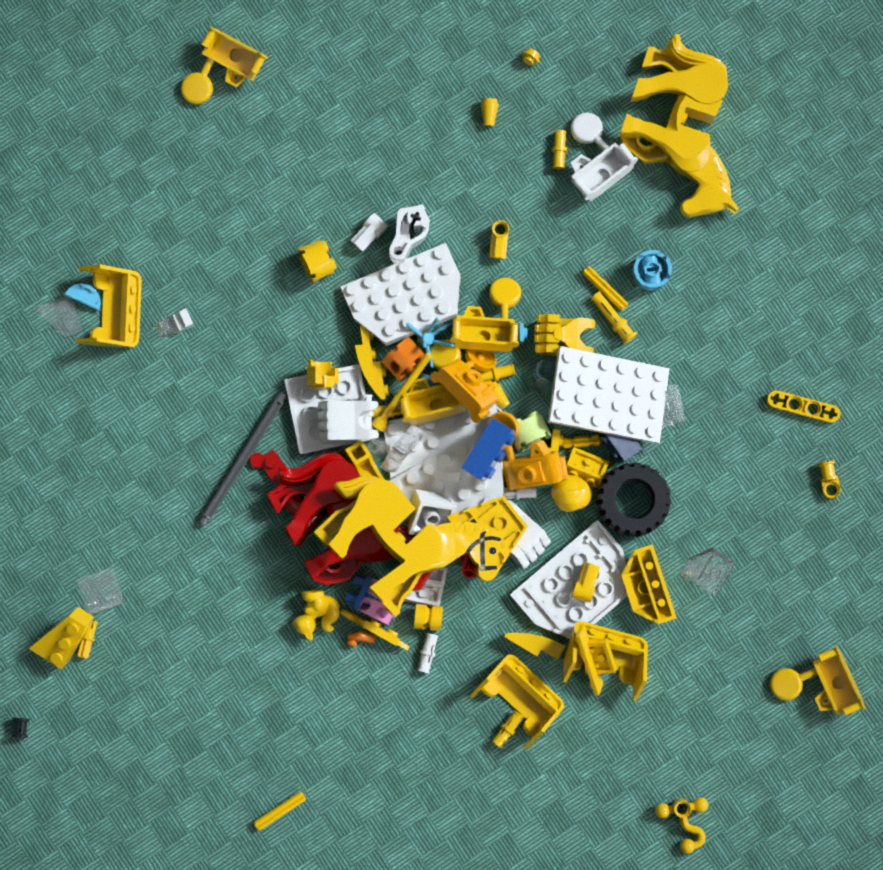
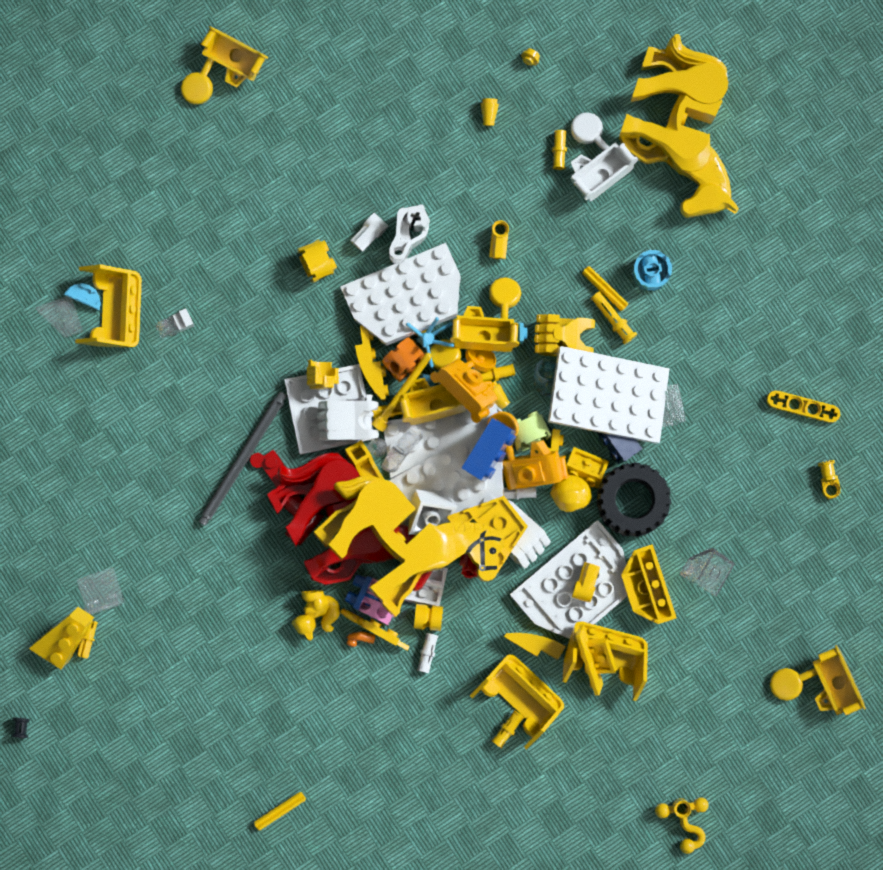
(581, 441): yellow axle -> none

